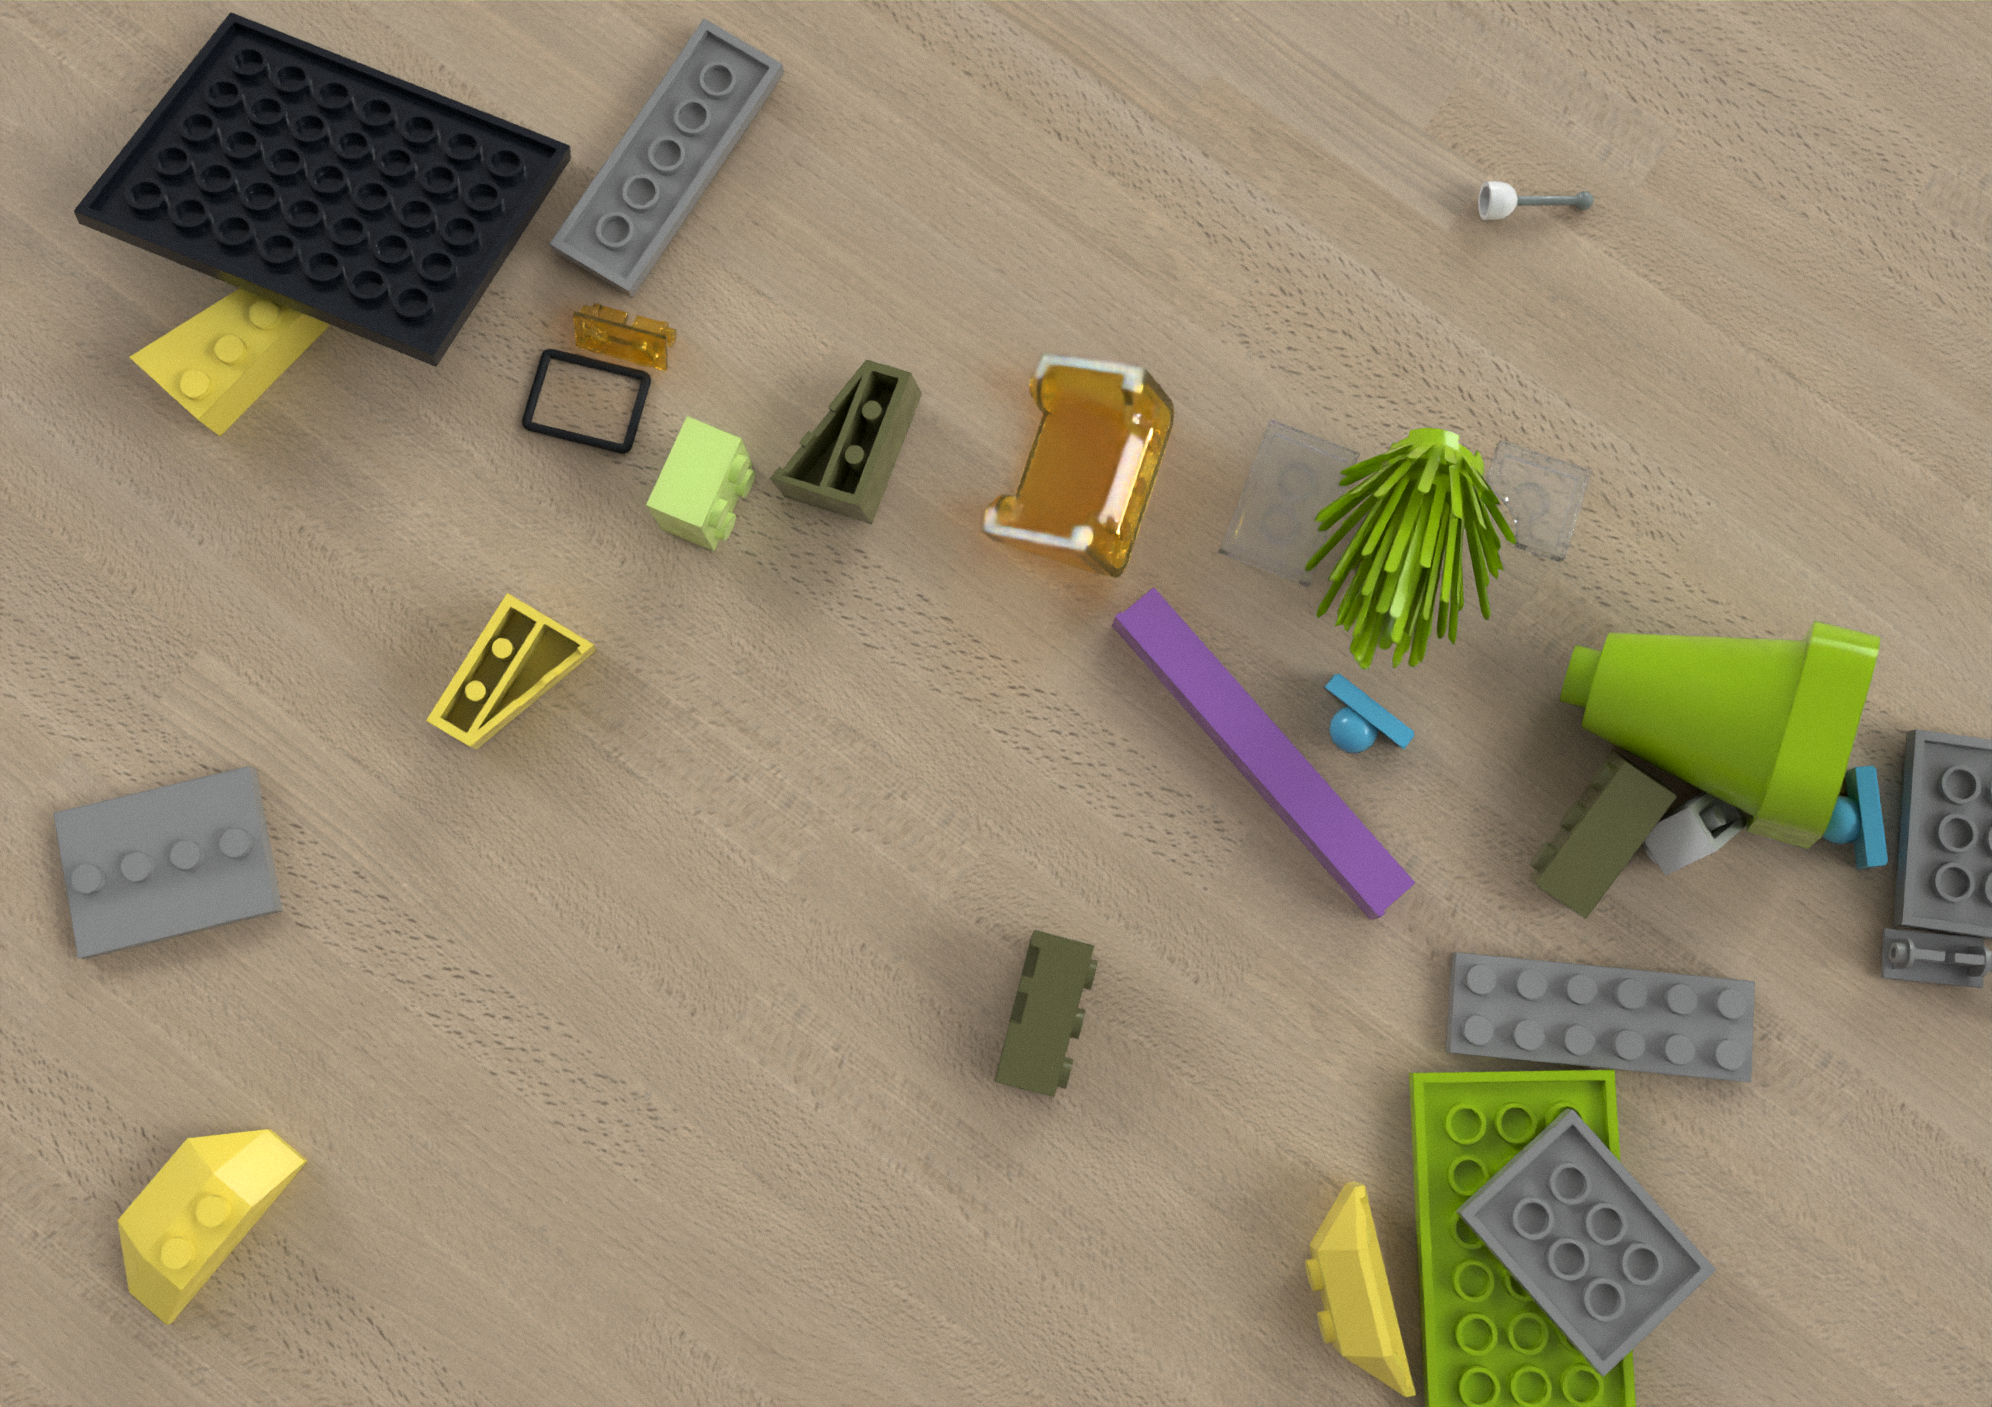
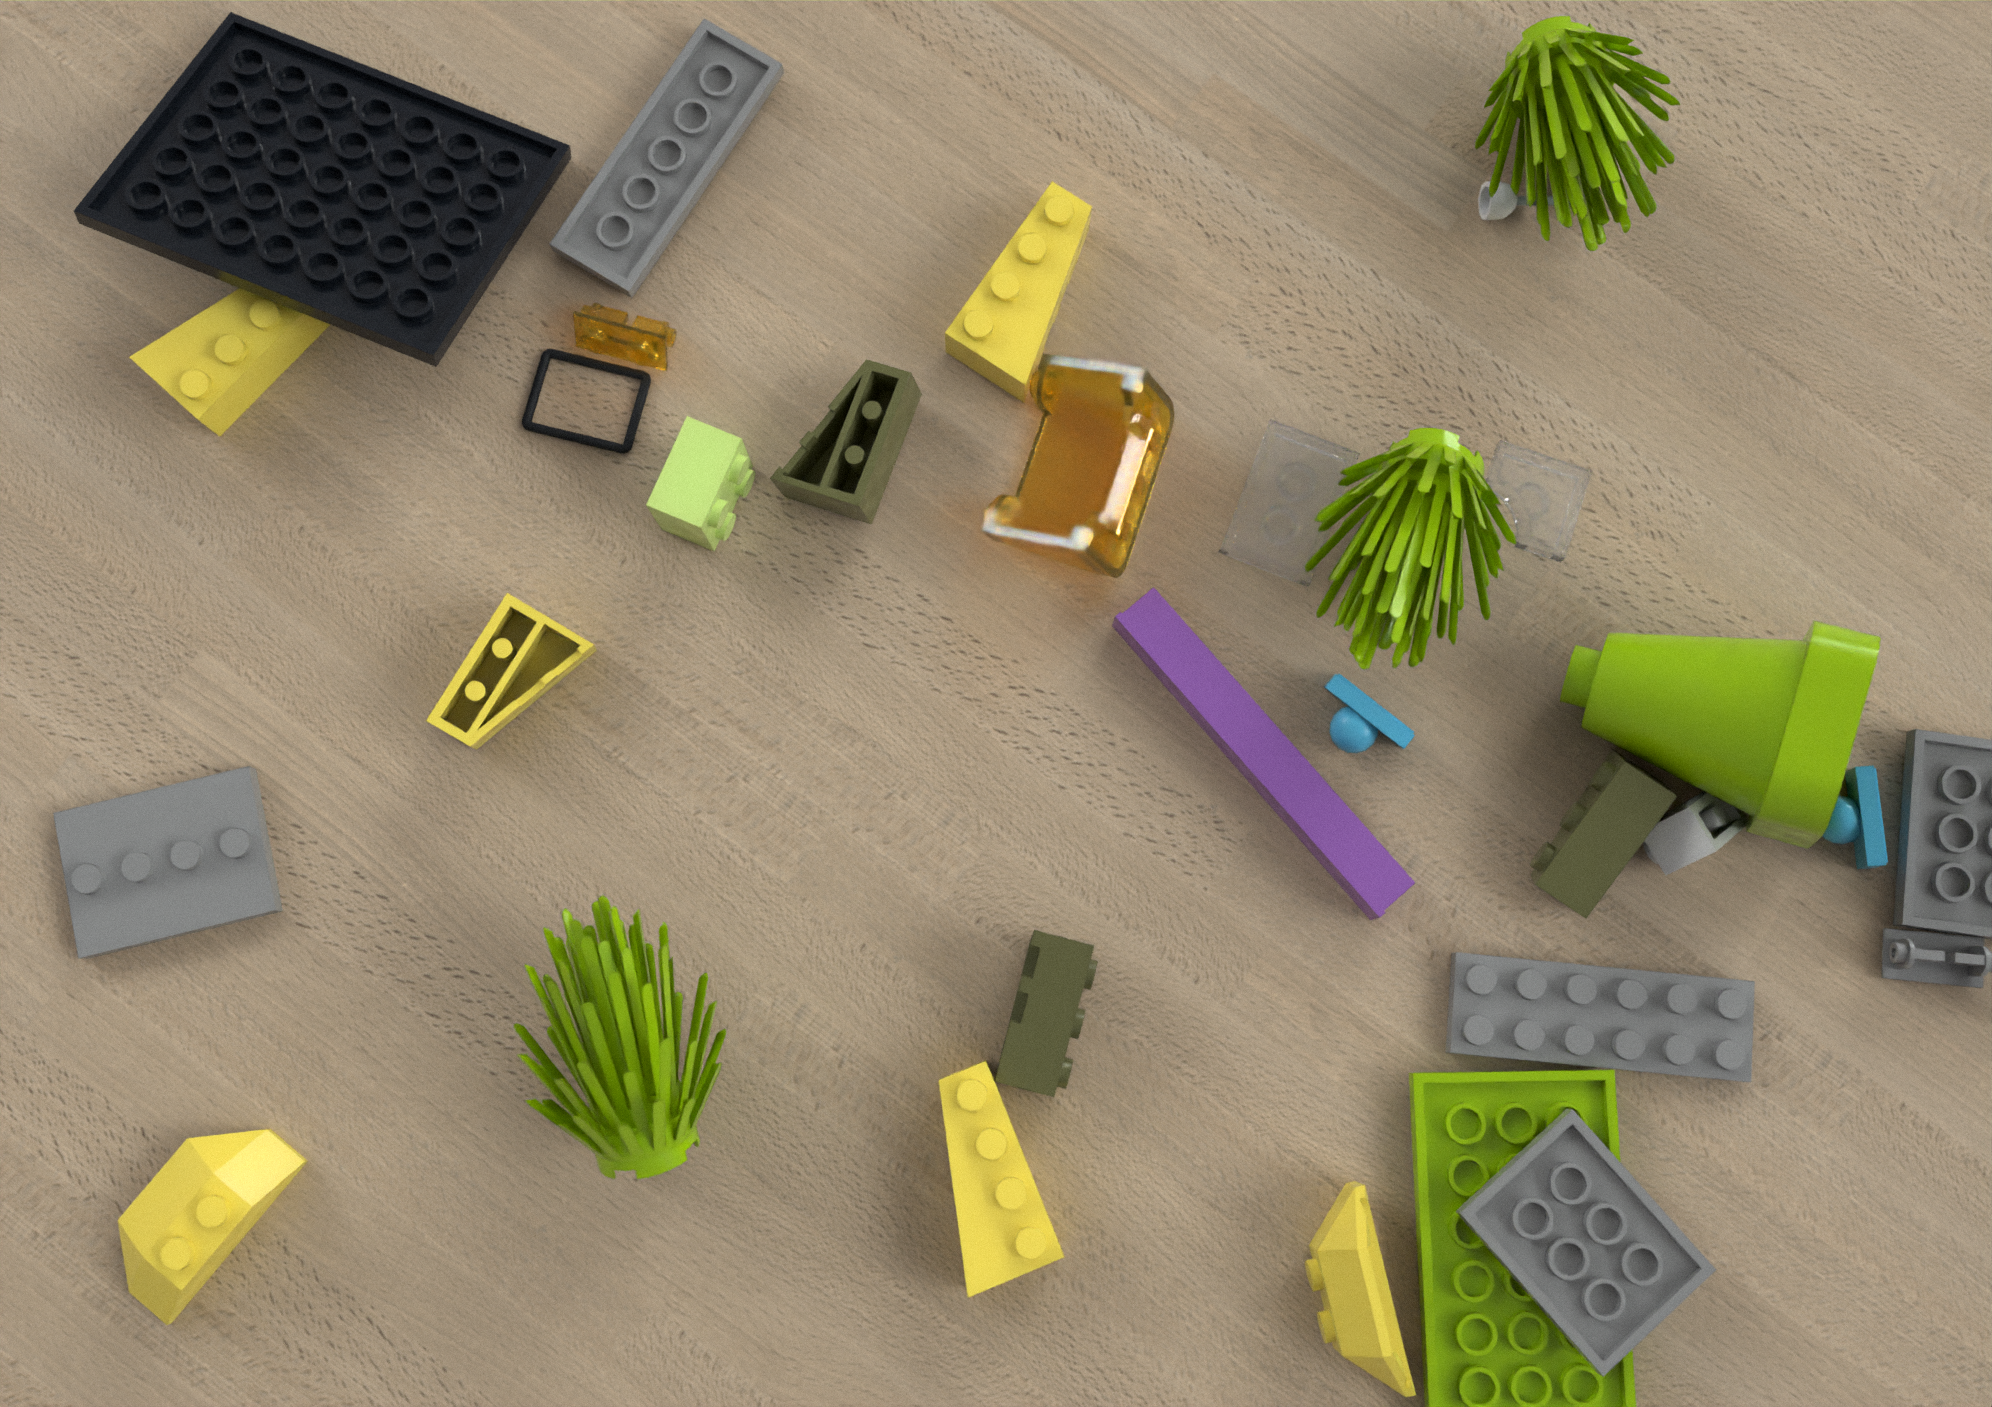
(629, 1074): none -> lime plant
(995, 1195): none -> light yellow wedge
(1017, 302): none -> light yellow wedge
(1576, 125): none -> lime plant

